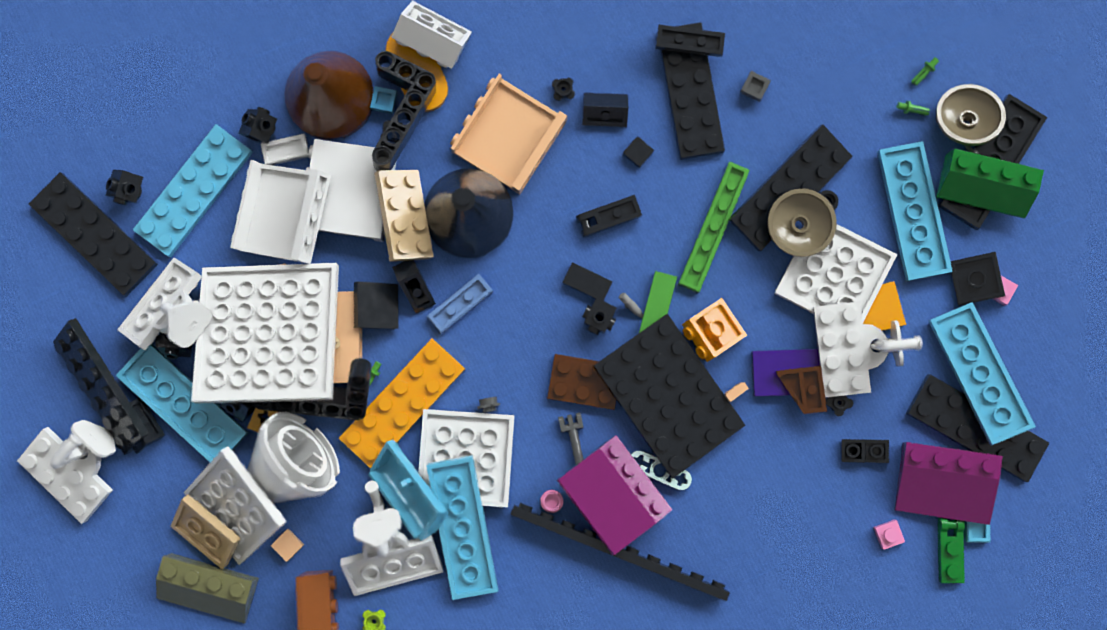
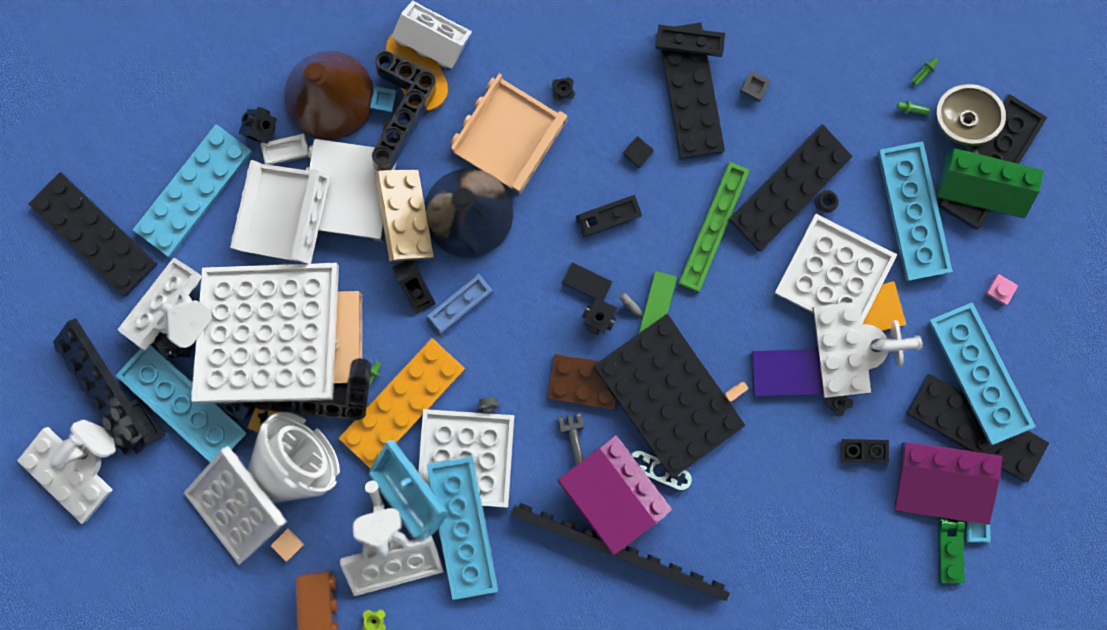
(124, 187): black brick -> none
(205, 531): tan plate -> none
(205, 587): olive slope -> none
(375, 305): black tile -> none
(551, 501): bright pink plate -> none
(605, 109): black panel -> none
(713, 330): light orange plate -> none
(805, 388): reddish brown wing -> none
(816, 217): dark tan dish -> none
(889, 534): bright pink plate -> none
(977, 278): black tile -> none

